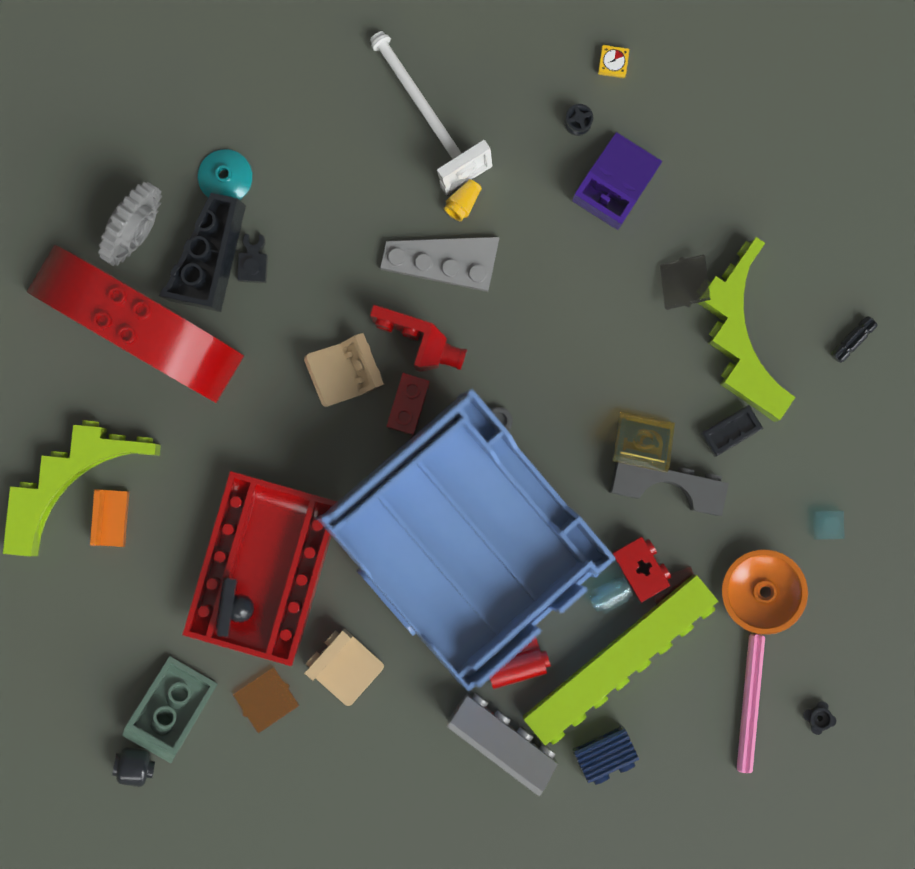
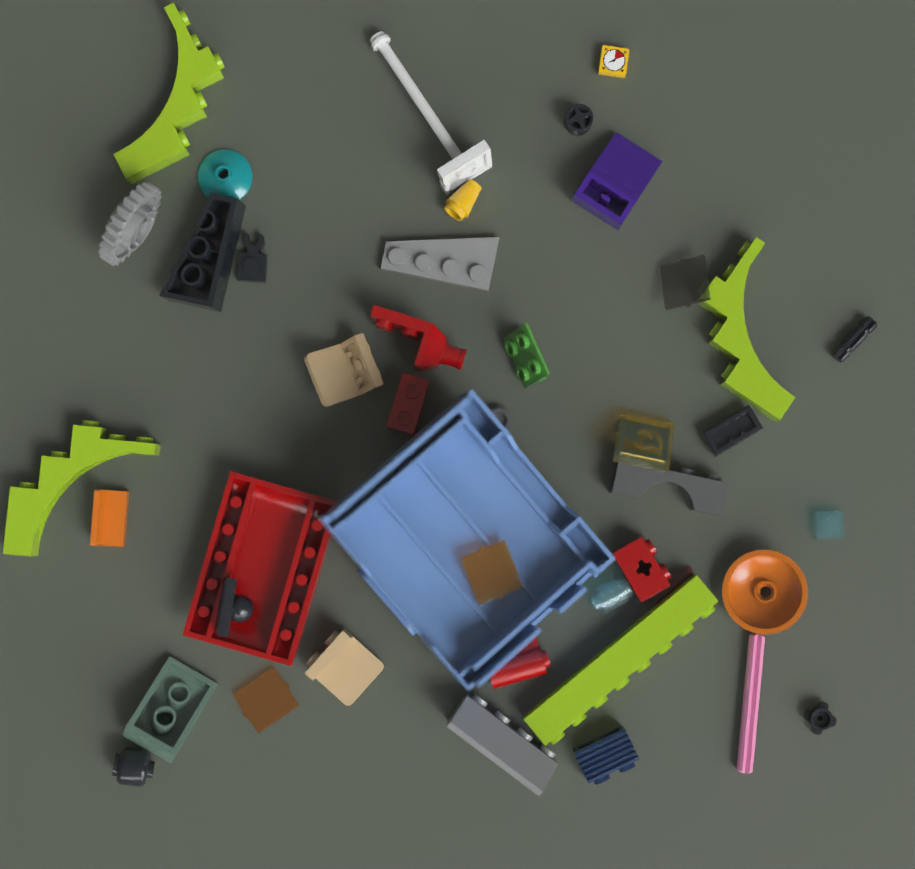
(135, 323): red slope -> none
(162, 142): none -> lime arch
(491, 572): none -> clear orange piece
(526, 356): none -> bright green hinge

